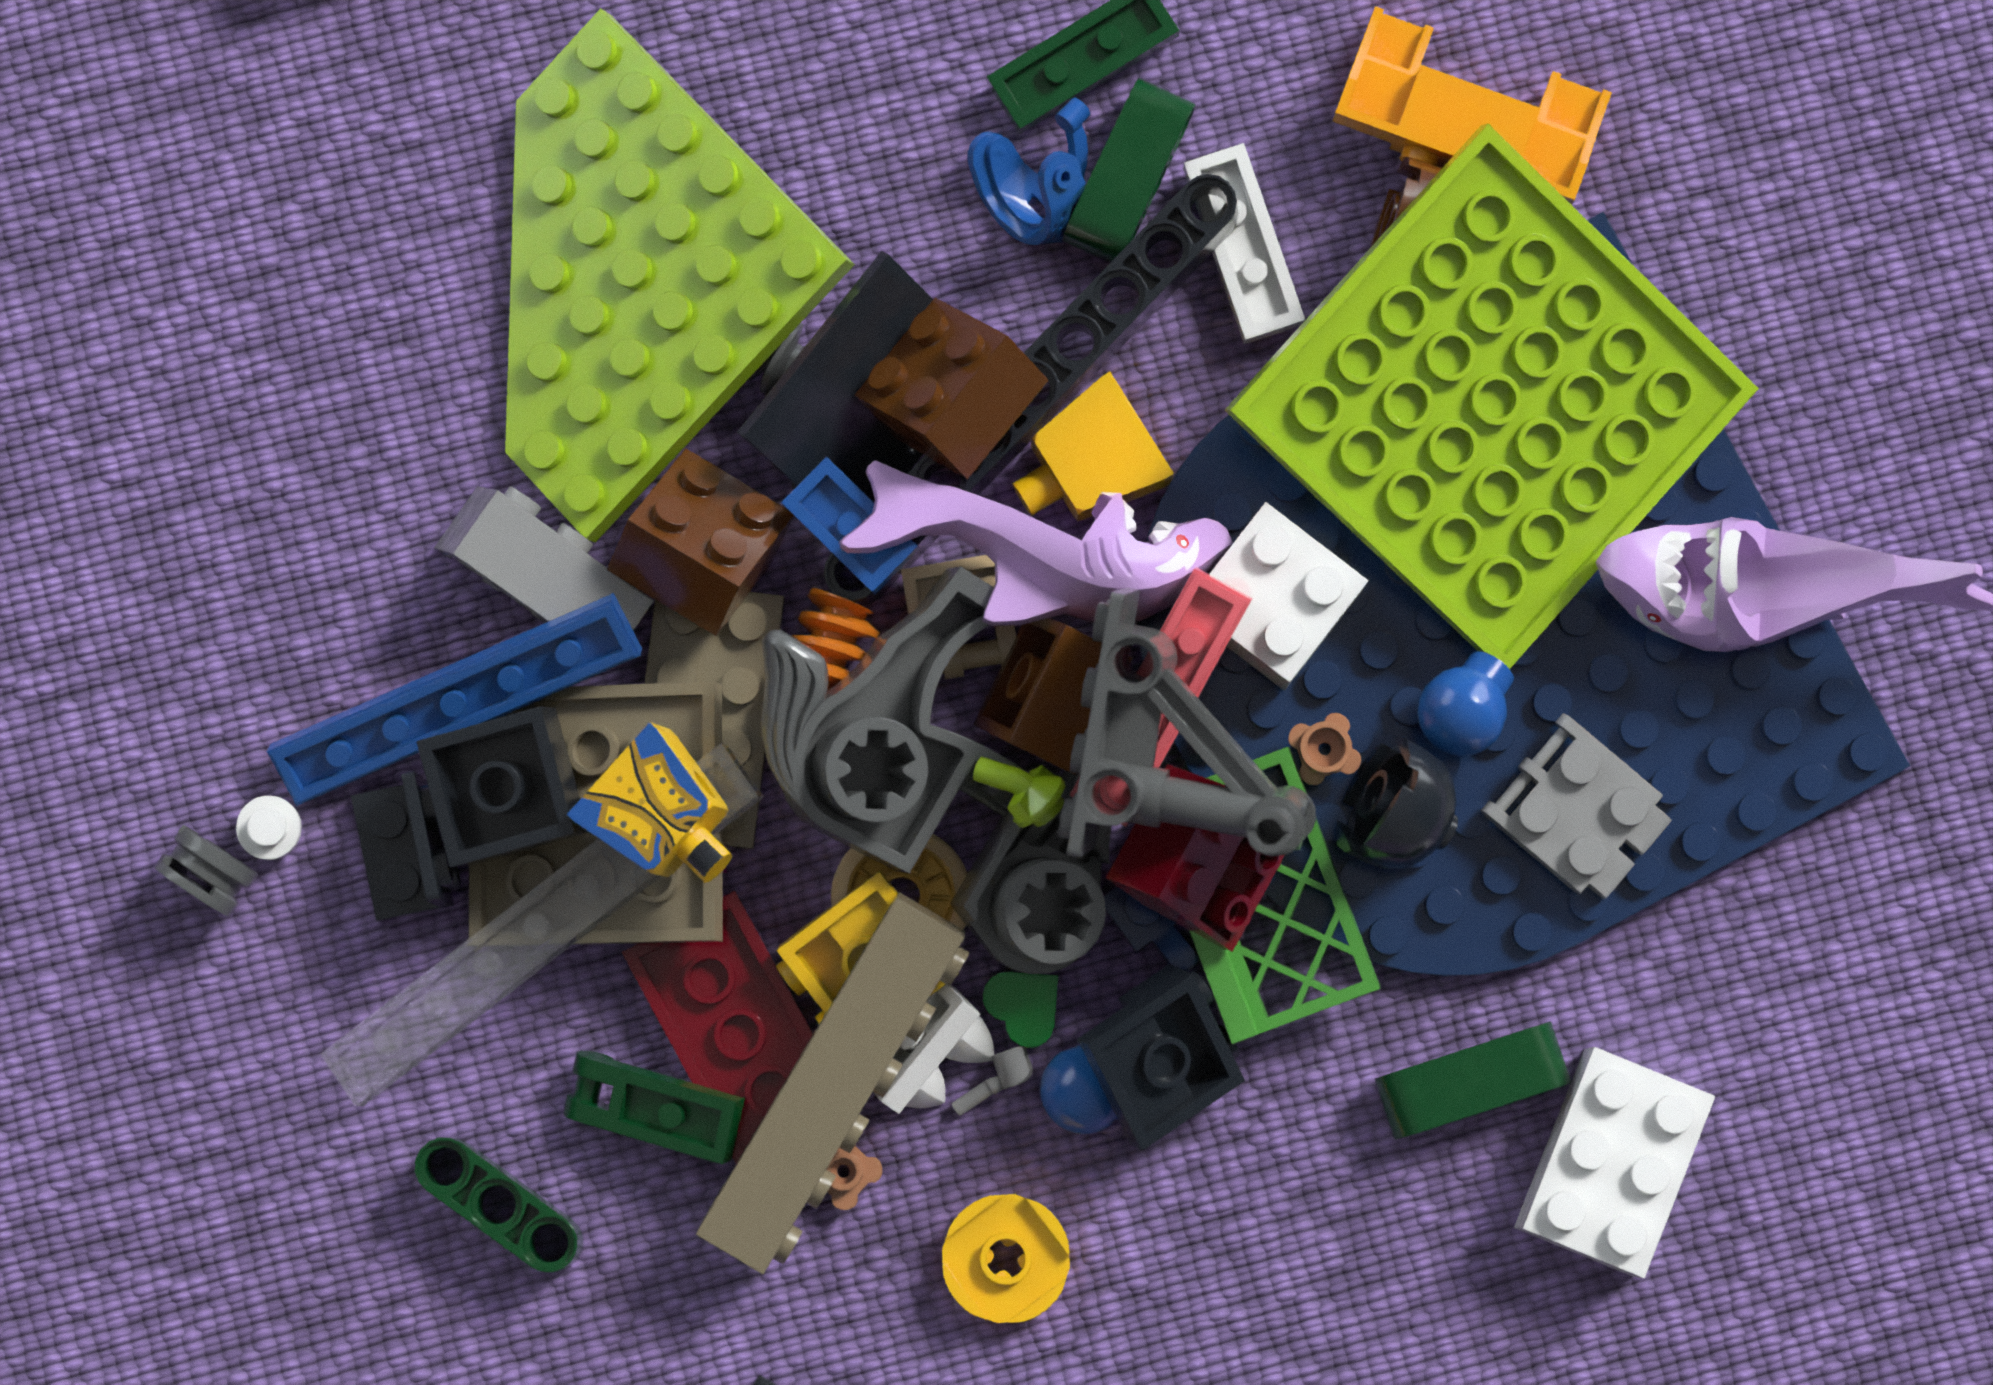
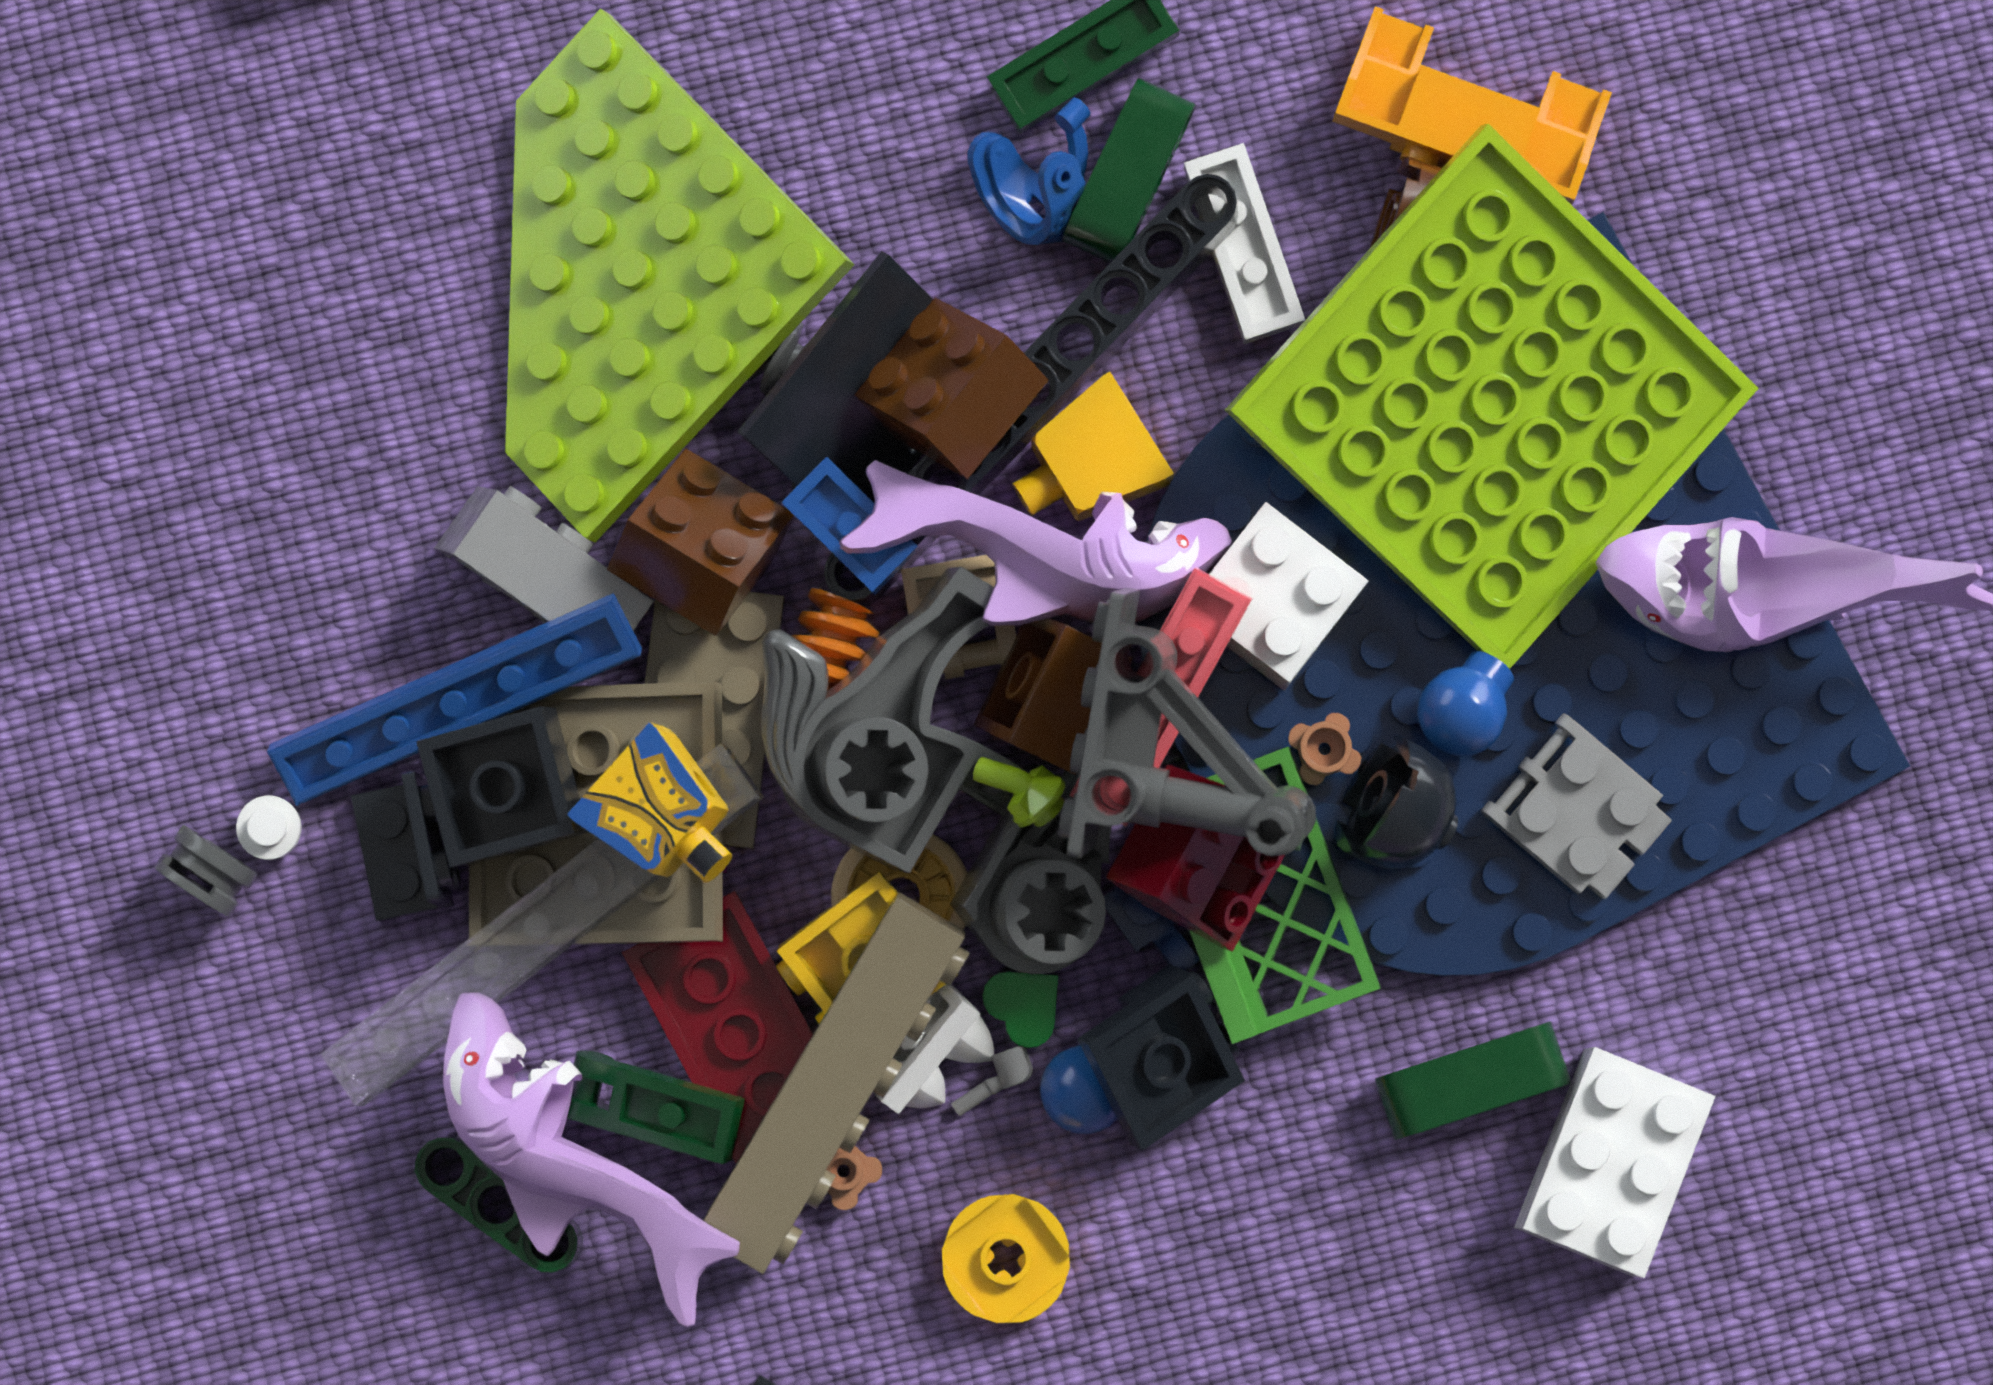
(549, 1179): none -> lavender piece

